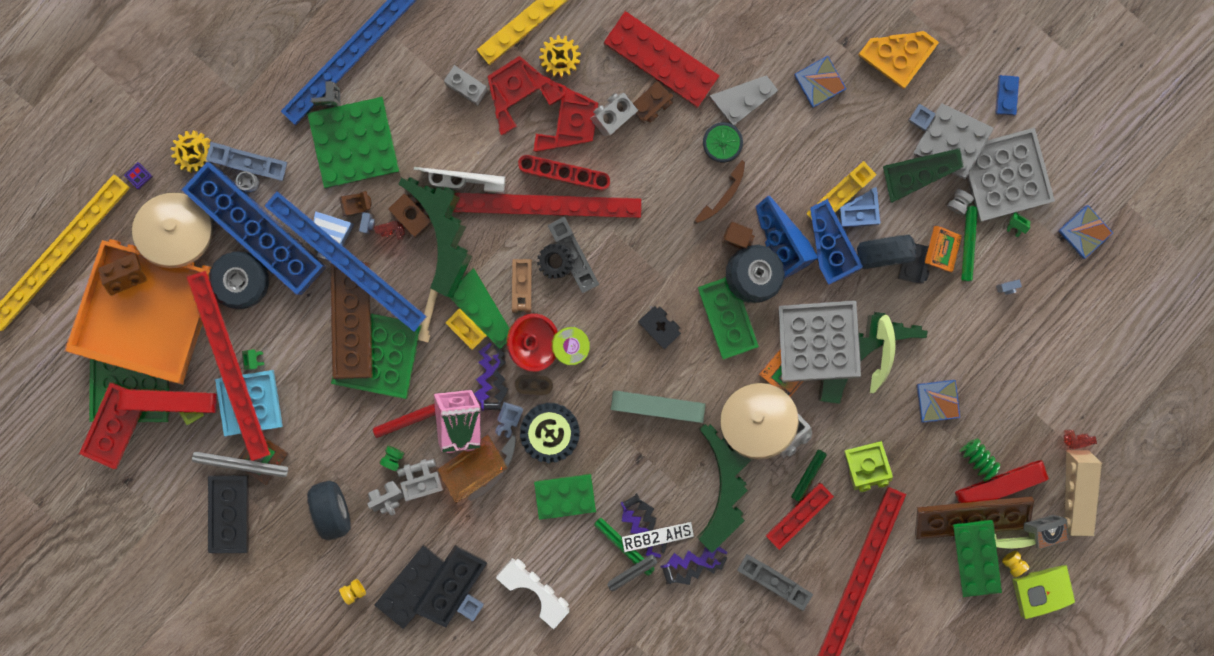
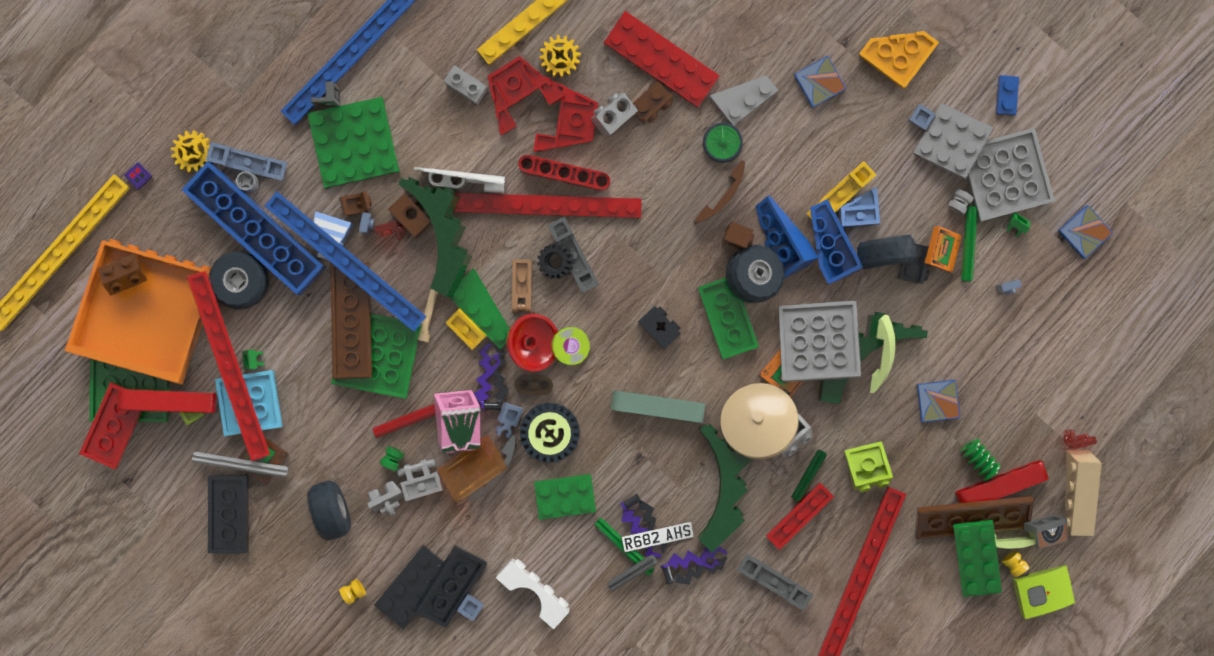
(172, 230): tan dish -> none
(916, 173): dark green wing -> none

